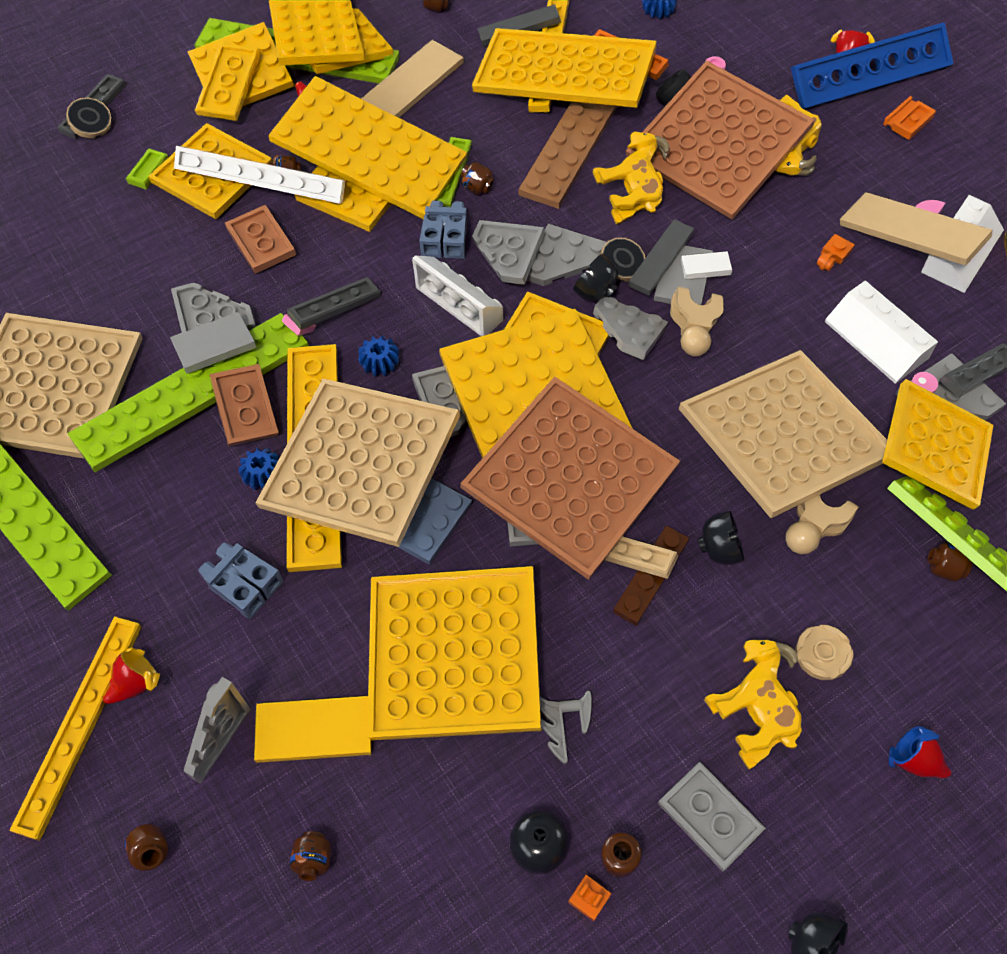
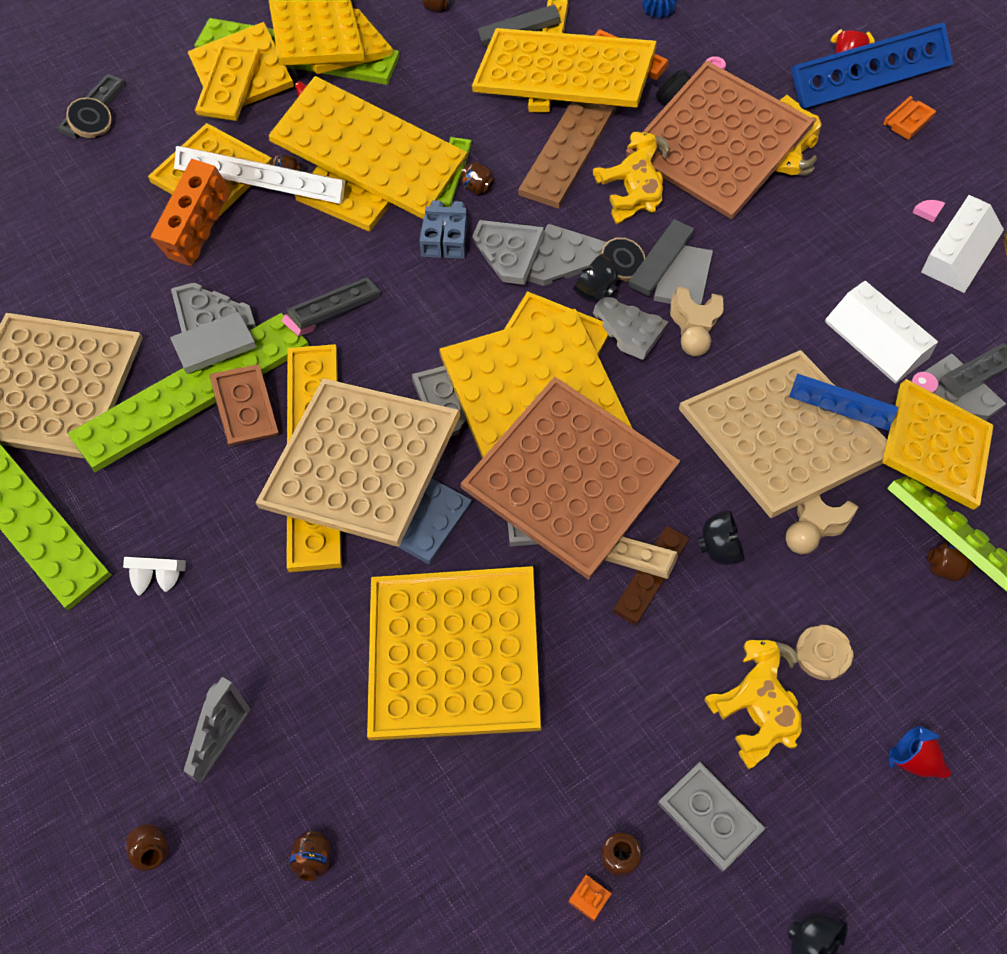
(73, 733): yellow tile -> none
(130, 676): red hat -> none
(142, 569): none -> white tile
(147, 164): lime tile -> none
(191, 212): none -> orange brick
(241, 578): sand blue hips -> none
(257, 467): blue gear -> none
(260, 239): nougat plate -> none
(312, 729): yellow tile -> none
(378, 356): blue gear -> none
(414, 79): tan tile -> none
(457, 295): white slope -> none
(539, 855): black cylinder -> none
(553, 712): light grey piece -> none
(706, 265): white tile -> none
(834, 251): orange plate -> none
(843, 402): none -> blue plate
(916, 228): tan tile -> none

